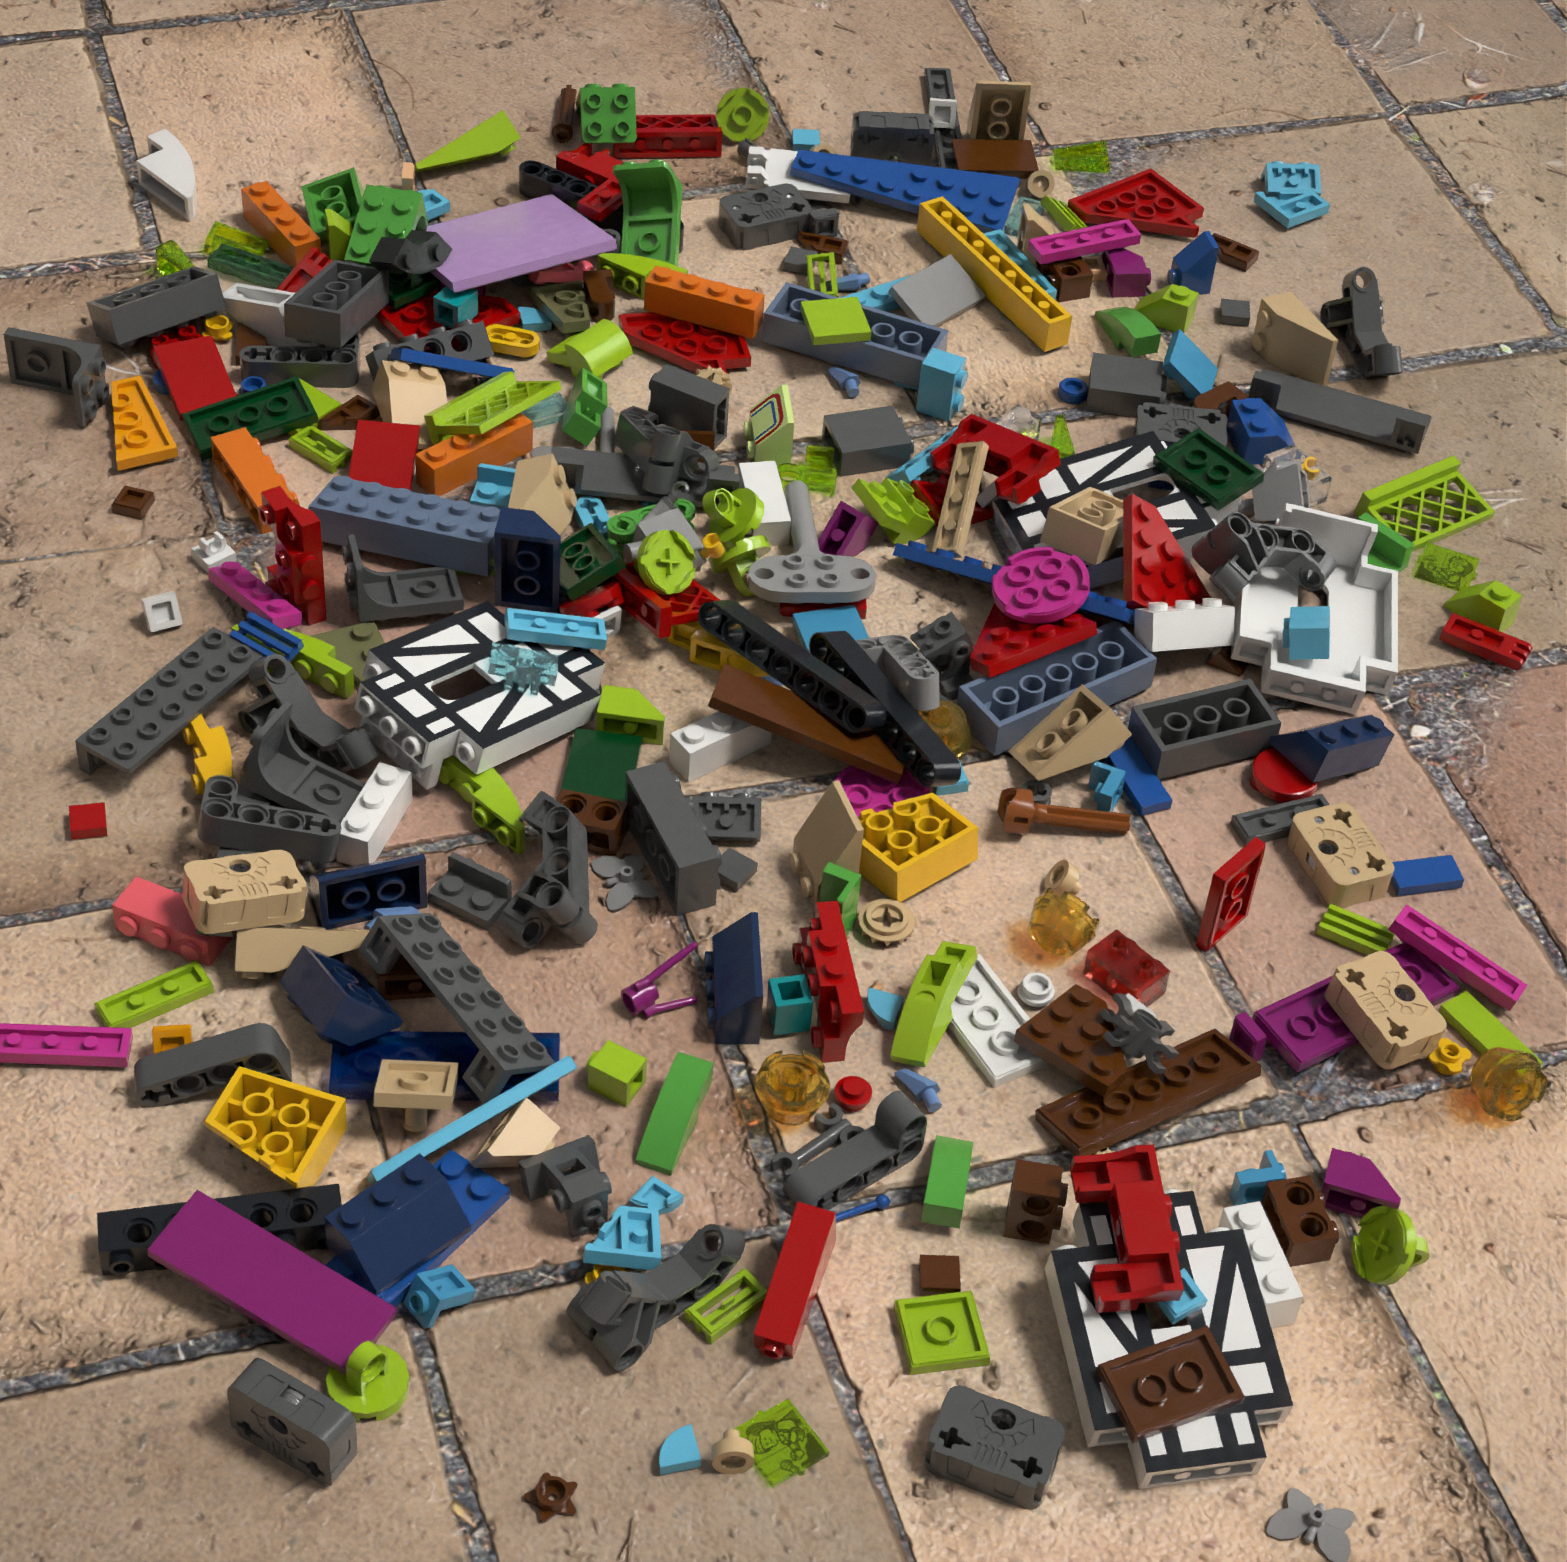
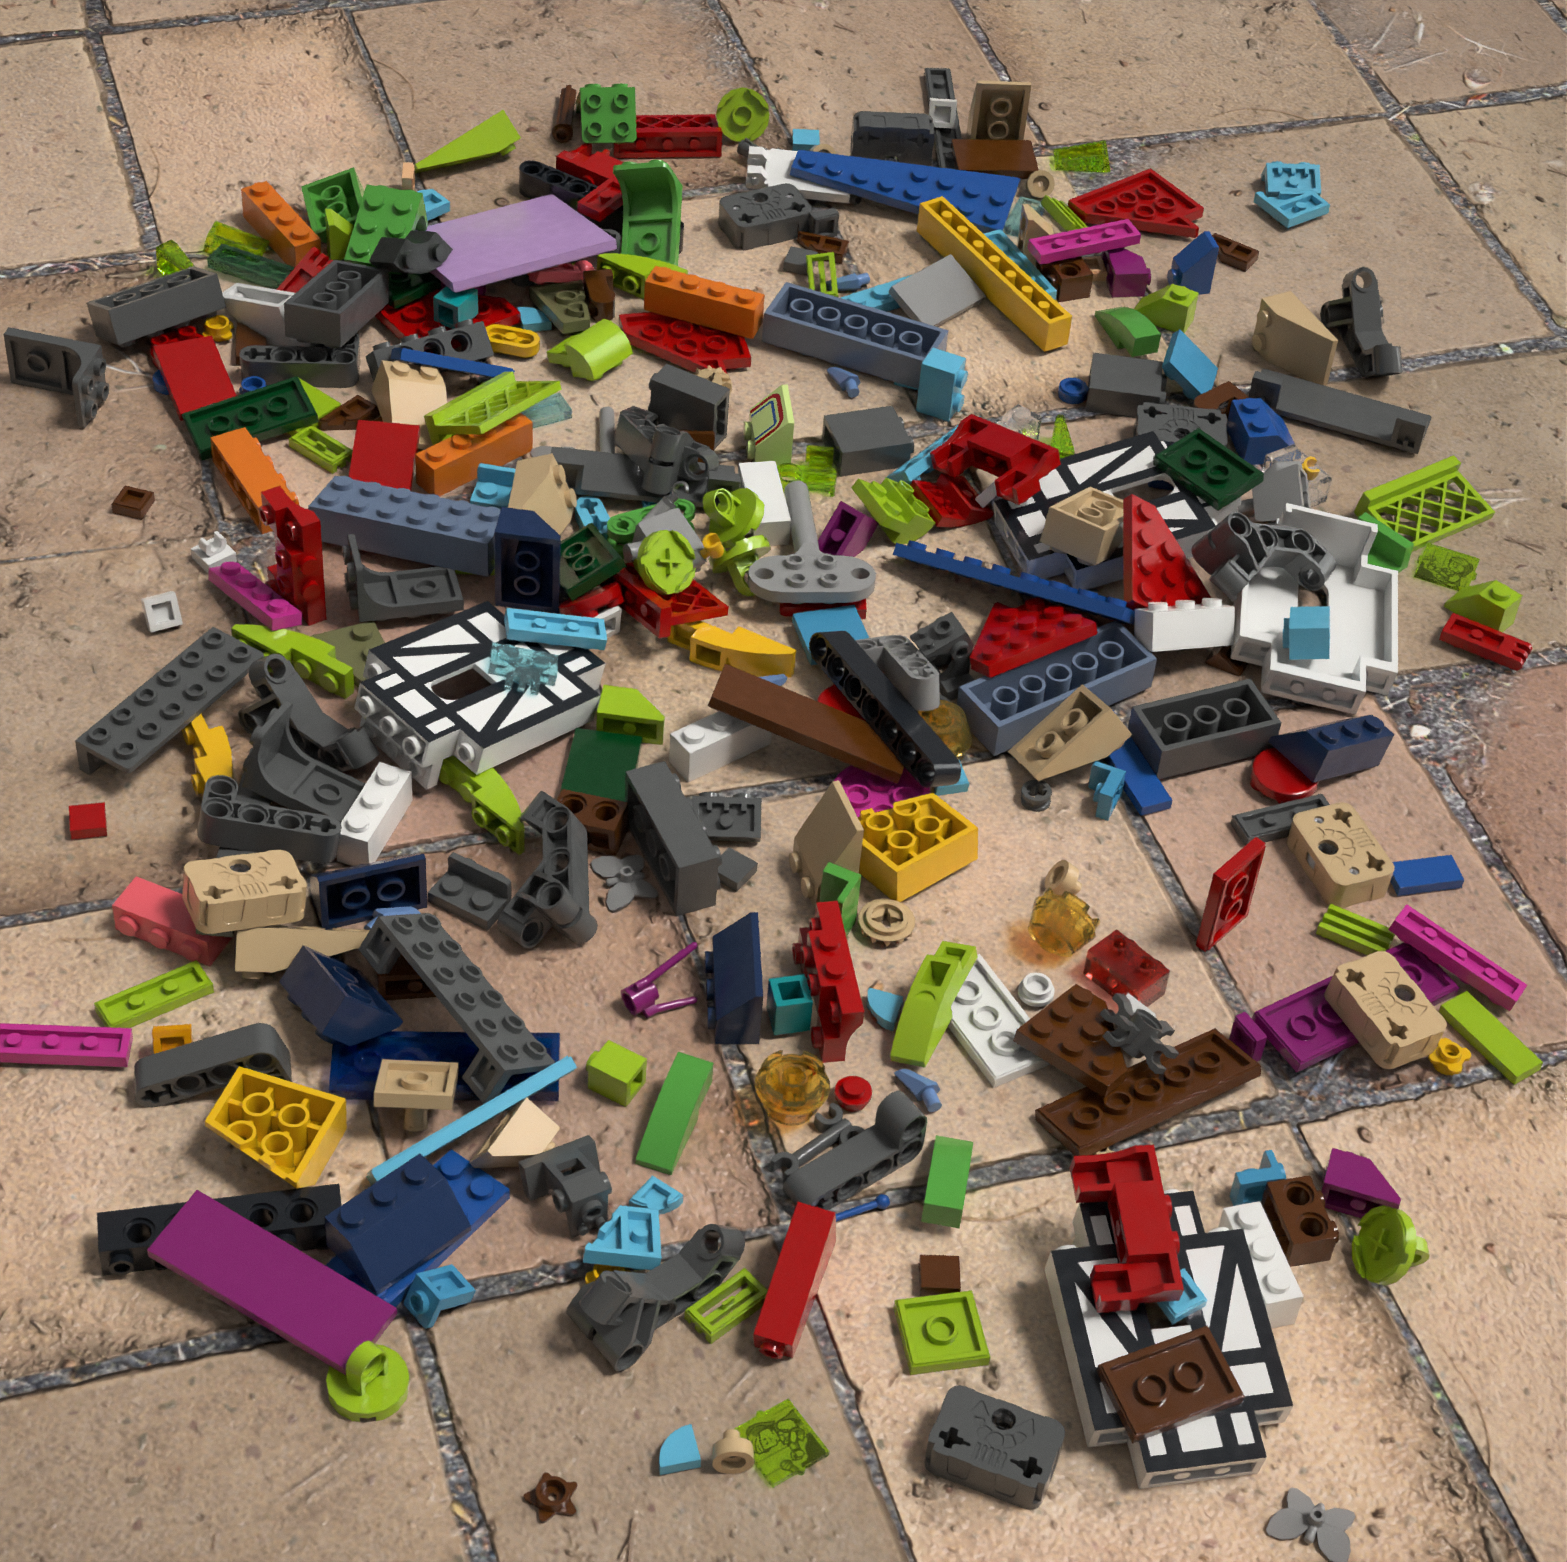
(138, 426): light orange wing -> none
(169, 173): white slope -> none
(271, 629): blue tile -> none
(292, 1421): dark grey axle -> none
(585, 407): bright green slope -> none
(792, 666): black beam -> none
(835, 321): lime tile -> none
(960, 497): tan tile -> none
(1022, 812): dark orange piece -> none
(1035, 1202): reddish brown brick -> none
(1041, 585): dark pink tile -> none
(1234, 312): dark grey tile -> none
(1507, 1082): clear yellow cone -> none

